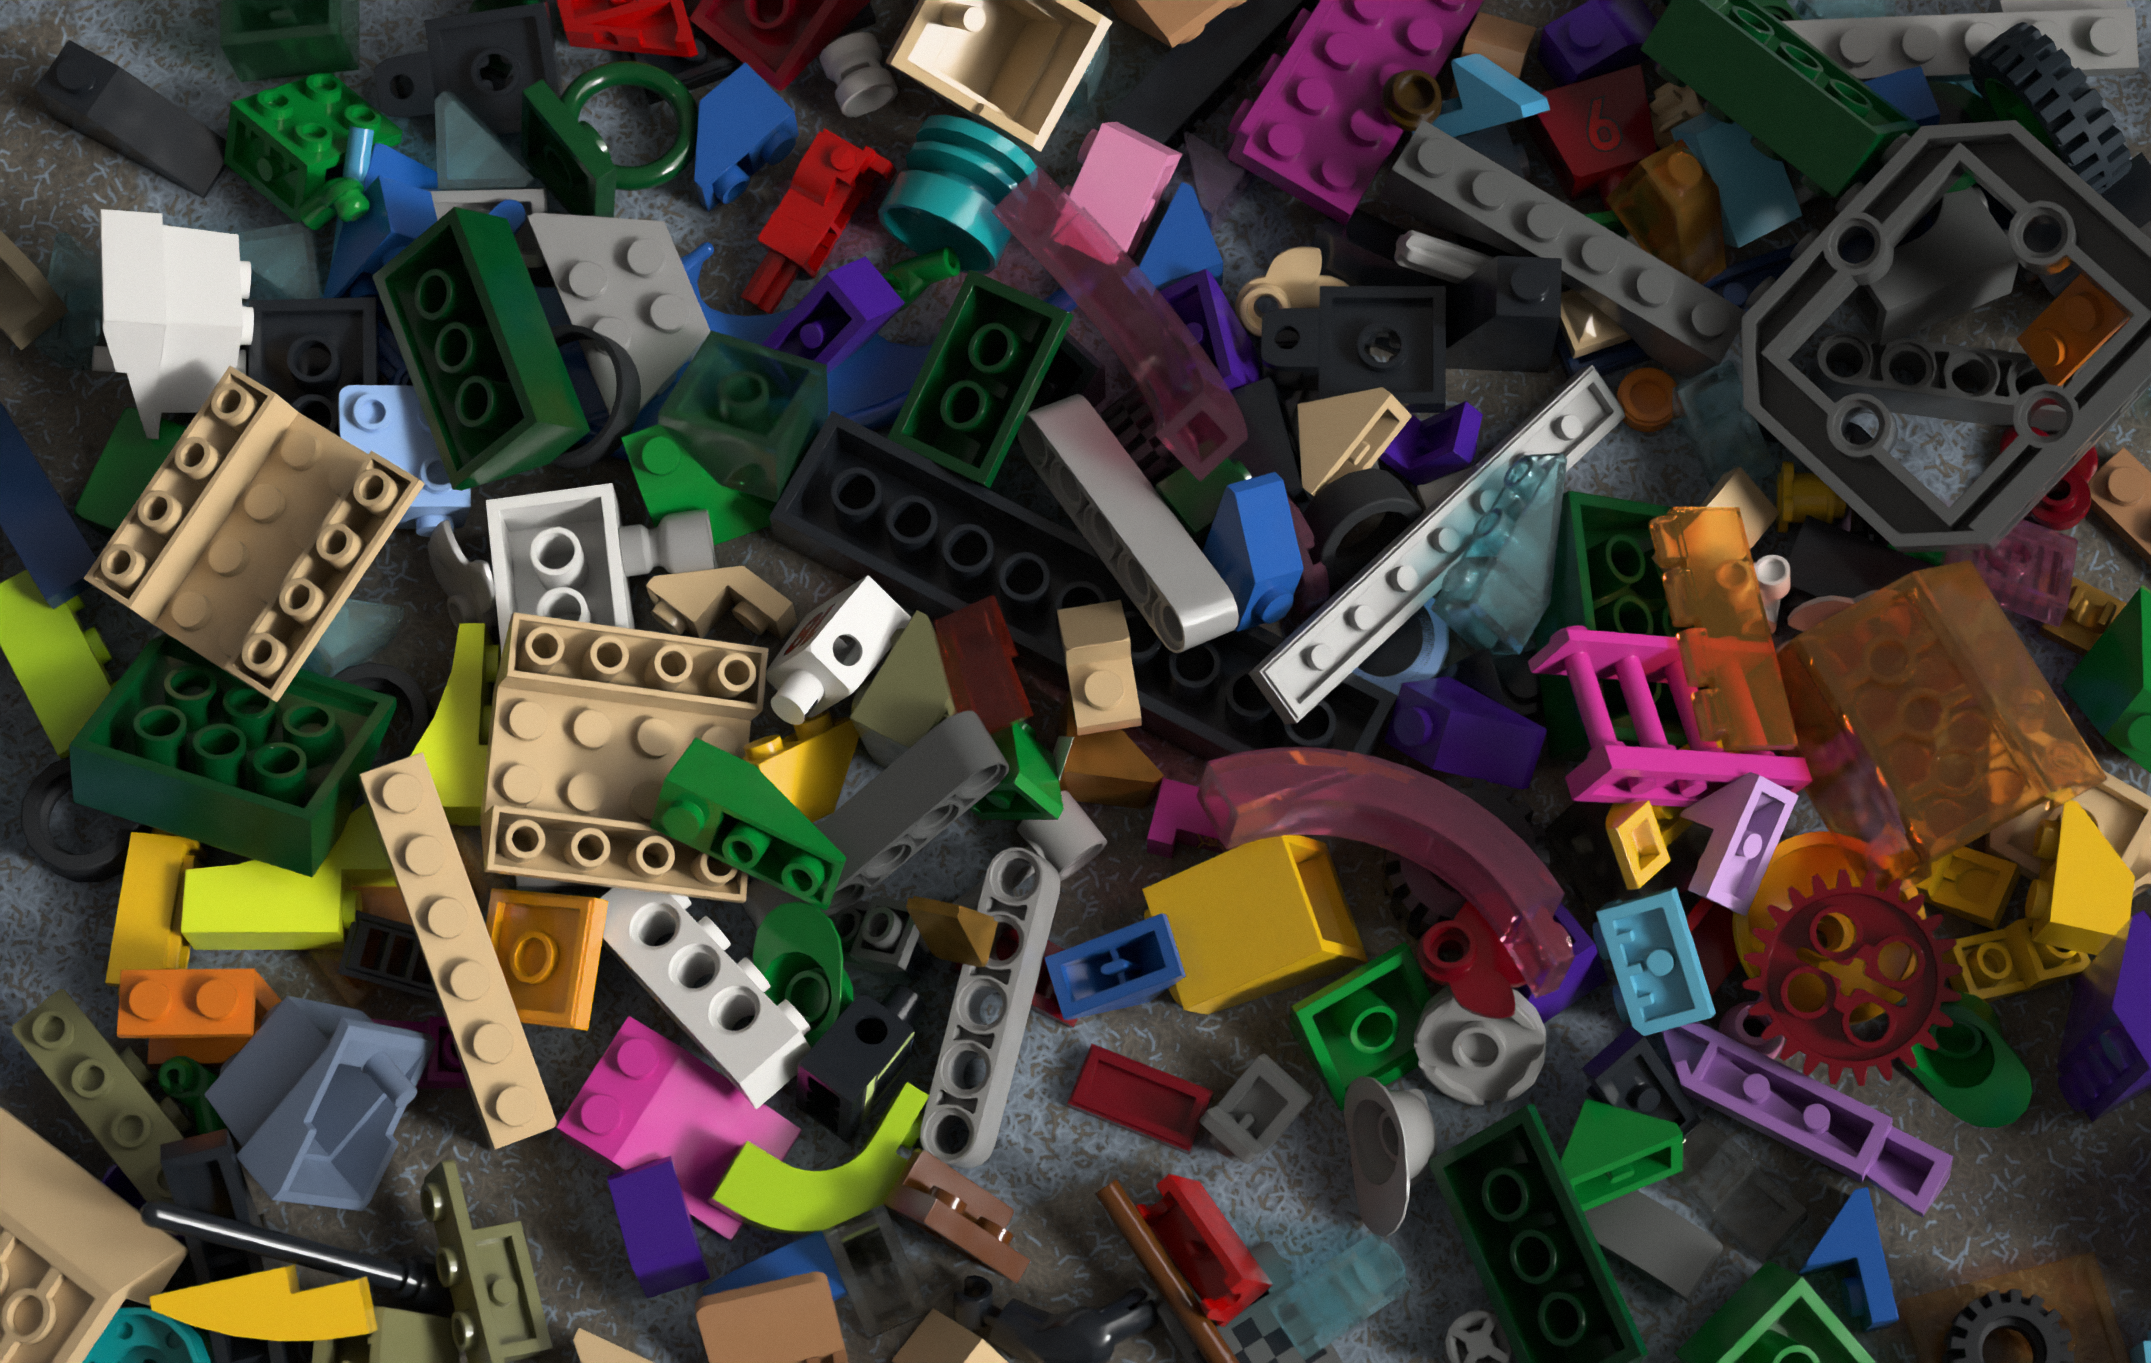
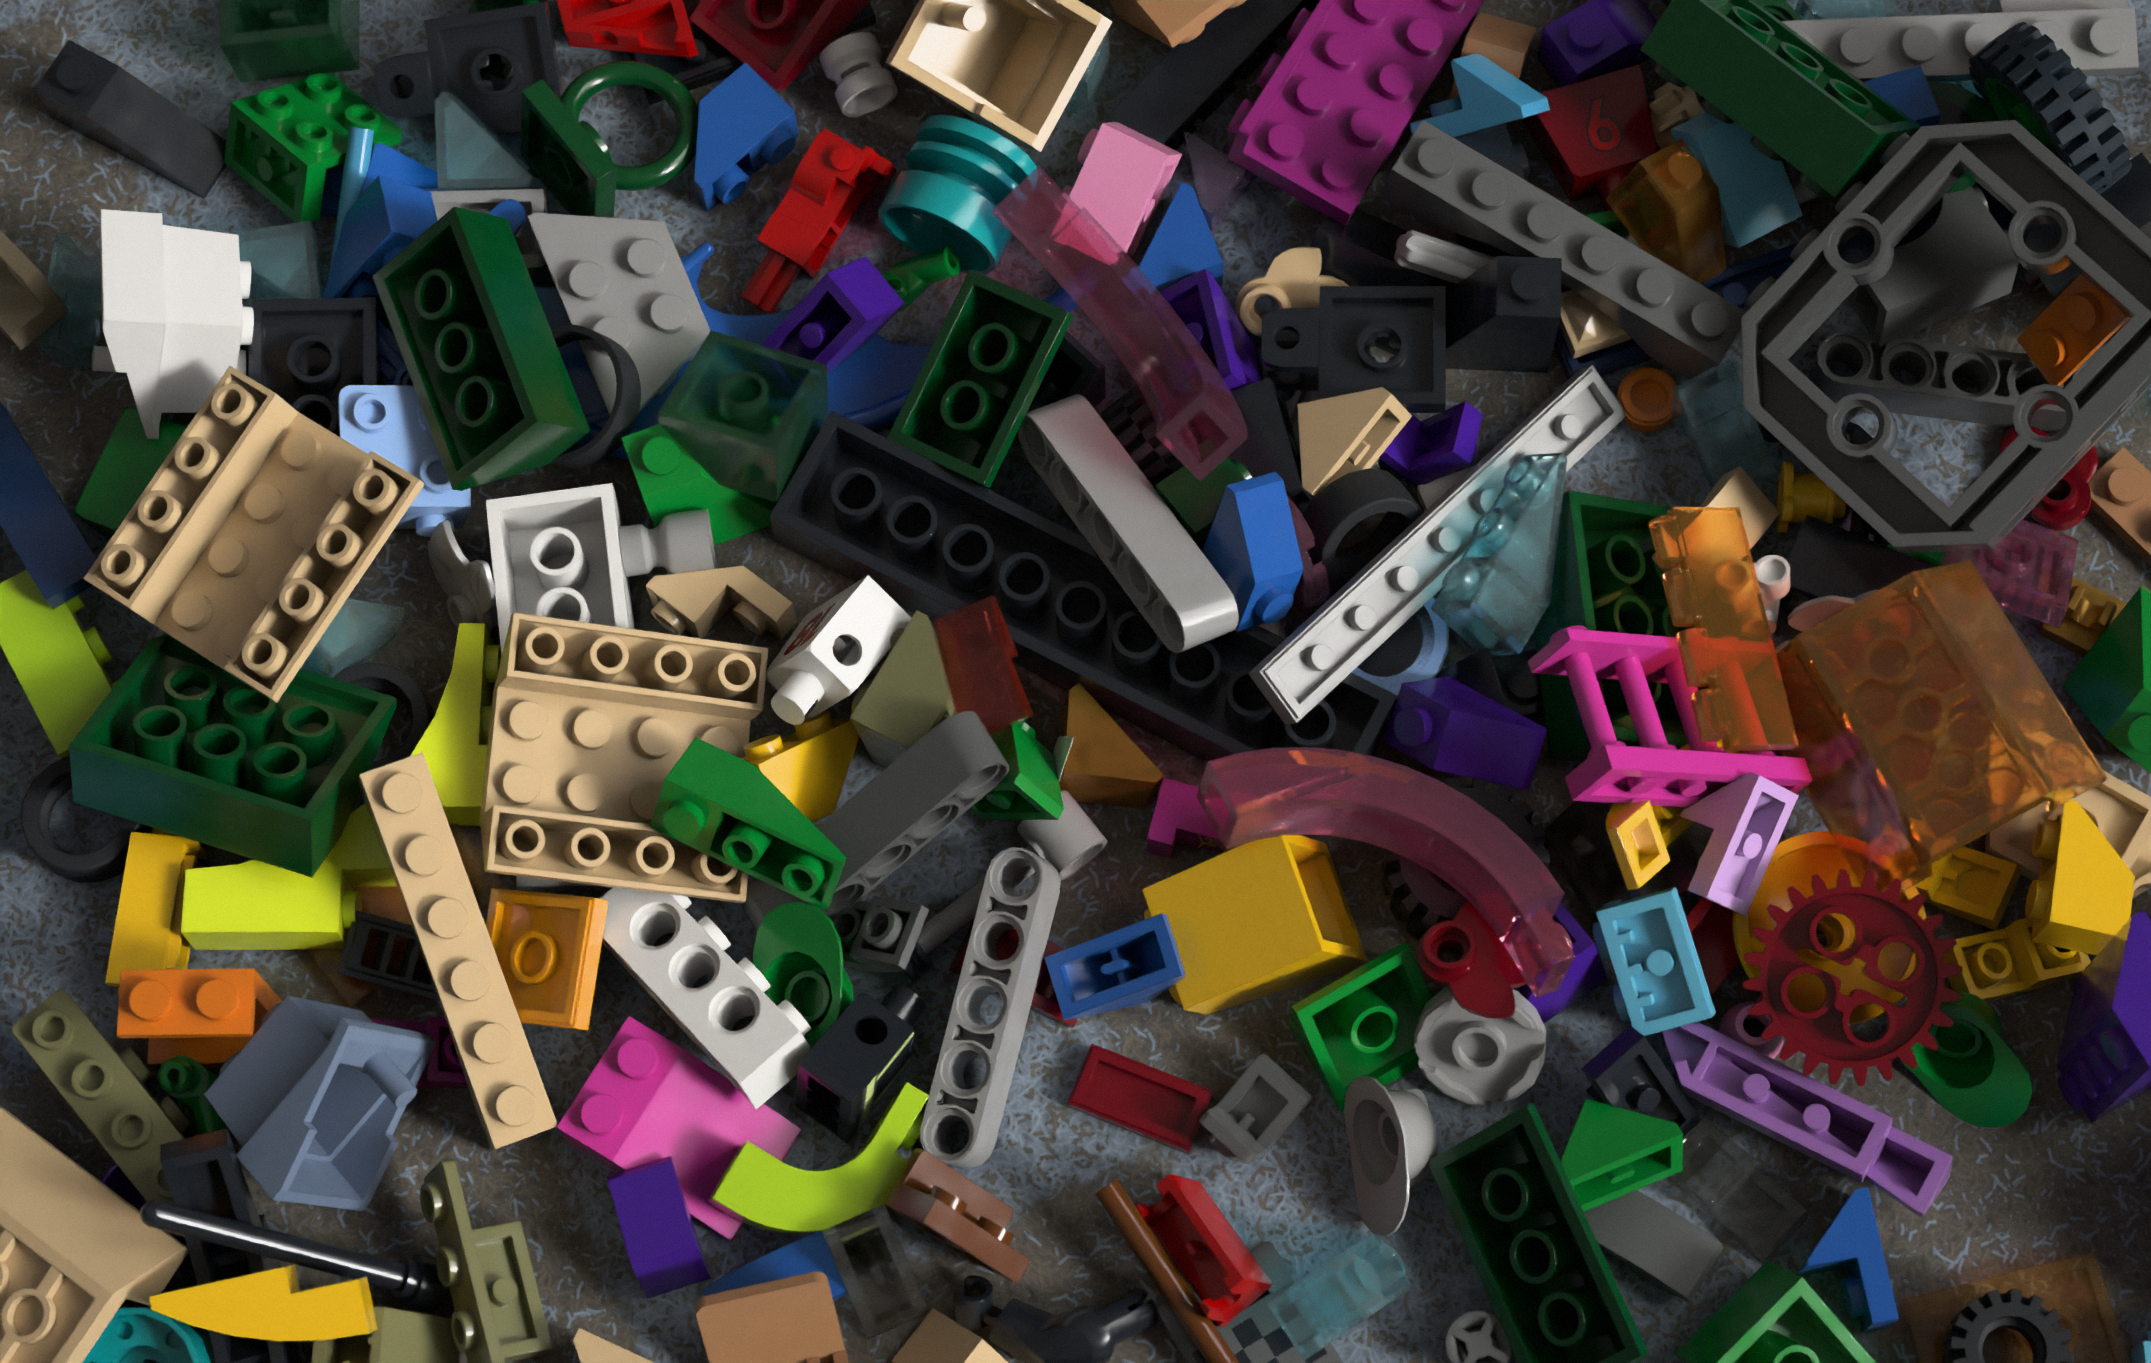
(336, 197): green arm -> none
(953, 930): pearl gold slope -> none
(1099, 667): tan slope -> none
(1411, 98): dark brown plate -> none

